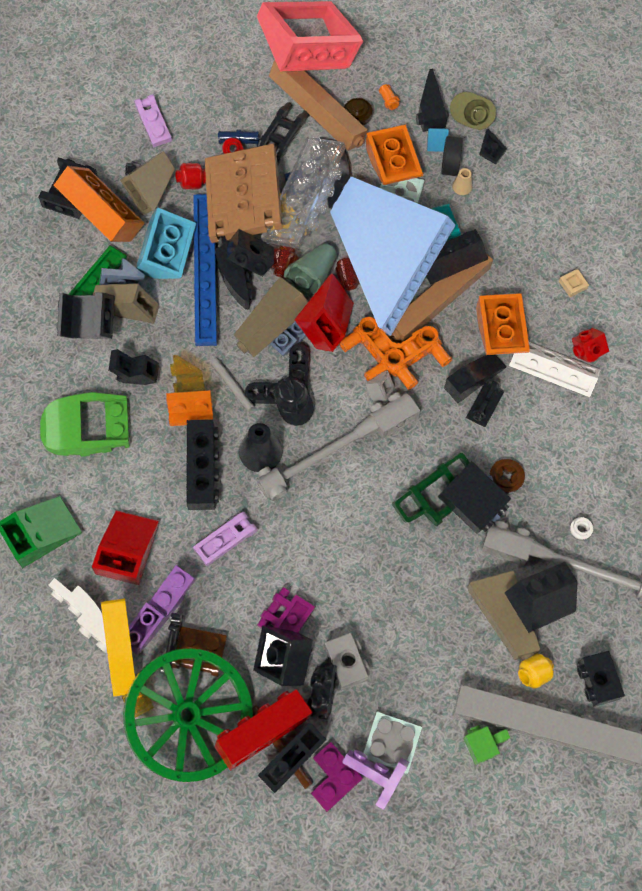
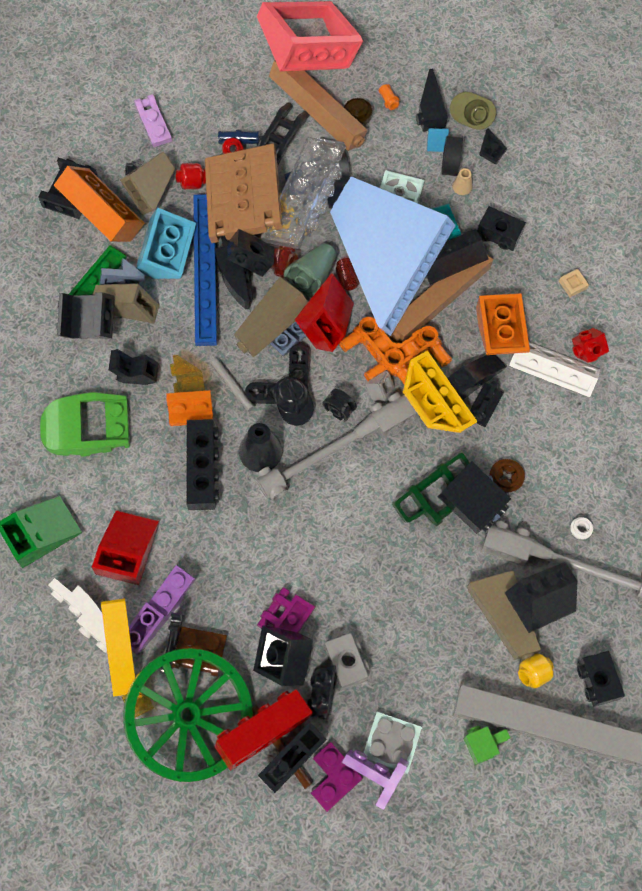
(224, 539): lavender plate -> none
(340, 404): none -> black wheel
(393, 155): orange slope -> none
(435, 396): none -> yellow wedge
(511, 227): none -> black brick

